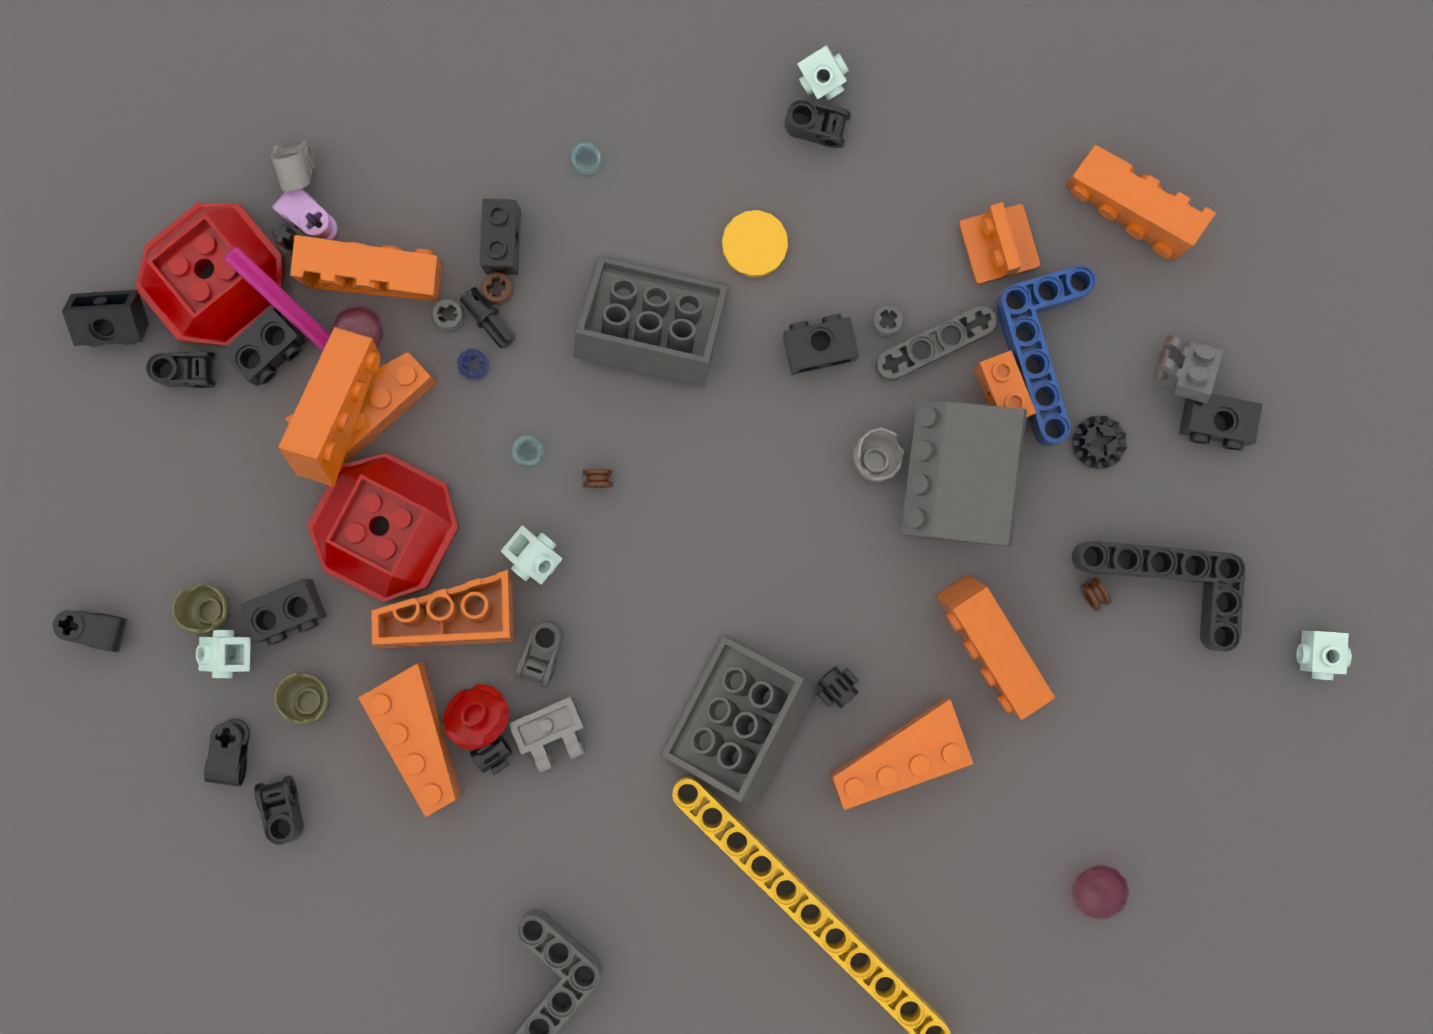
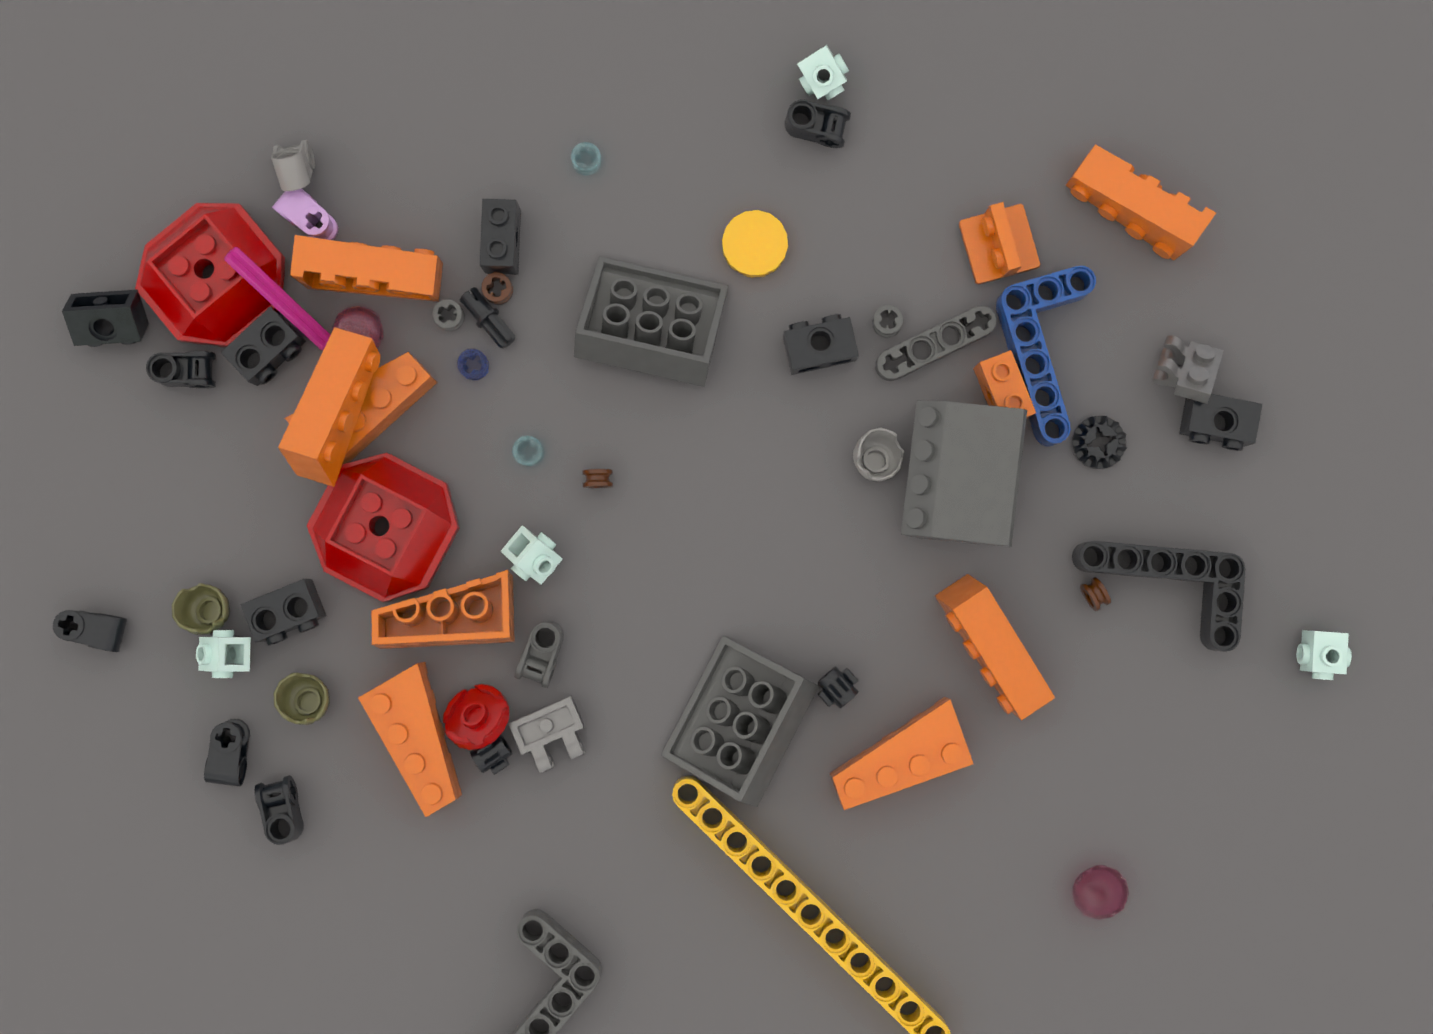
(285, 238): black axle -> none

